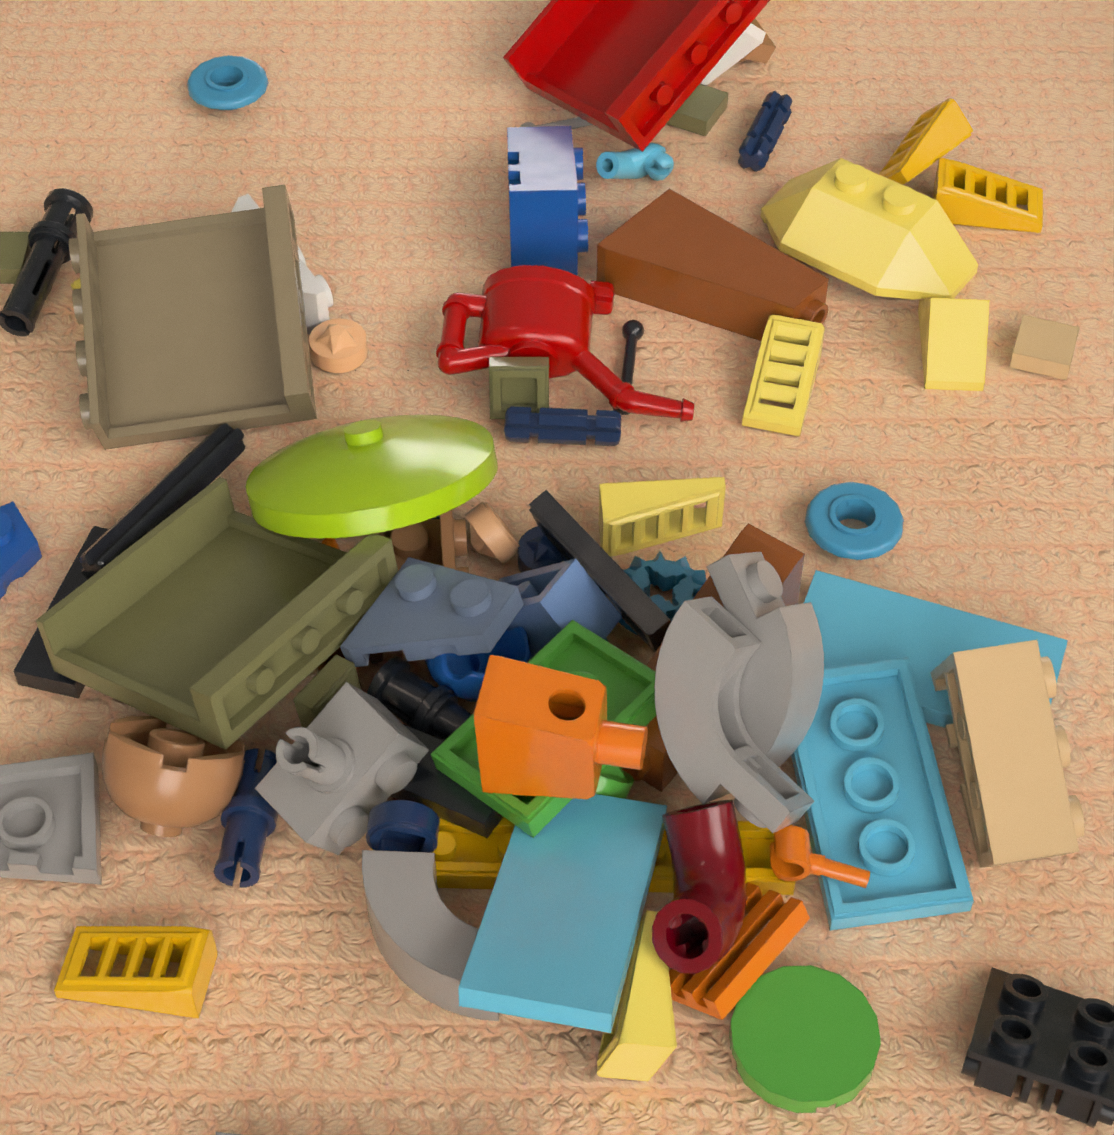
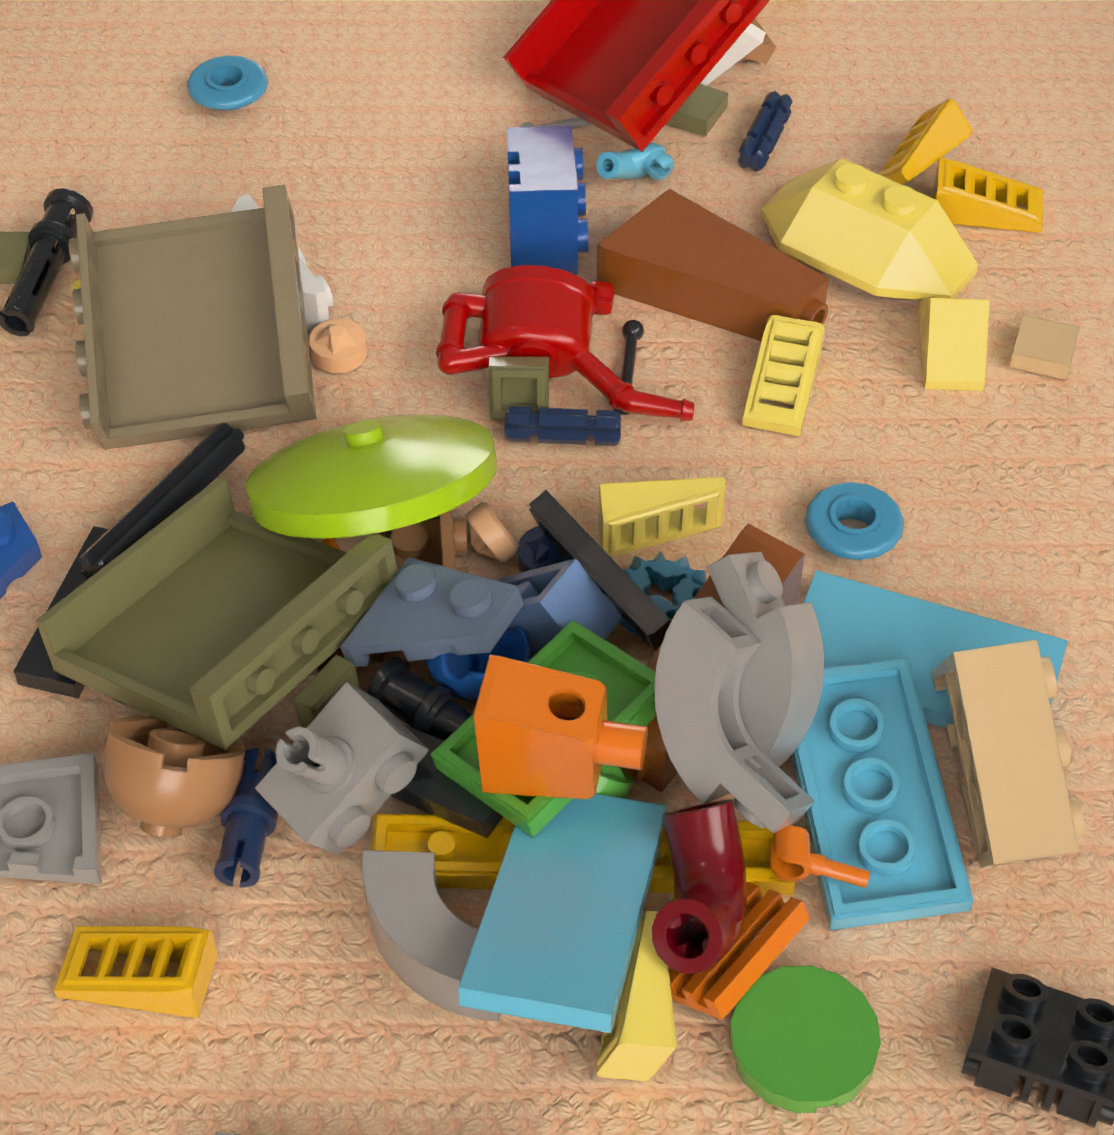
(402, 827): dark blue tile -> none

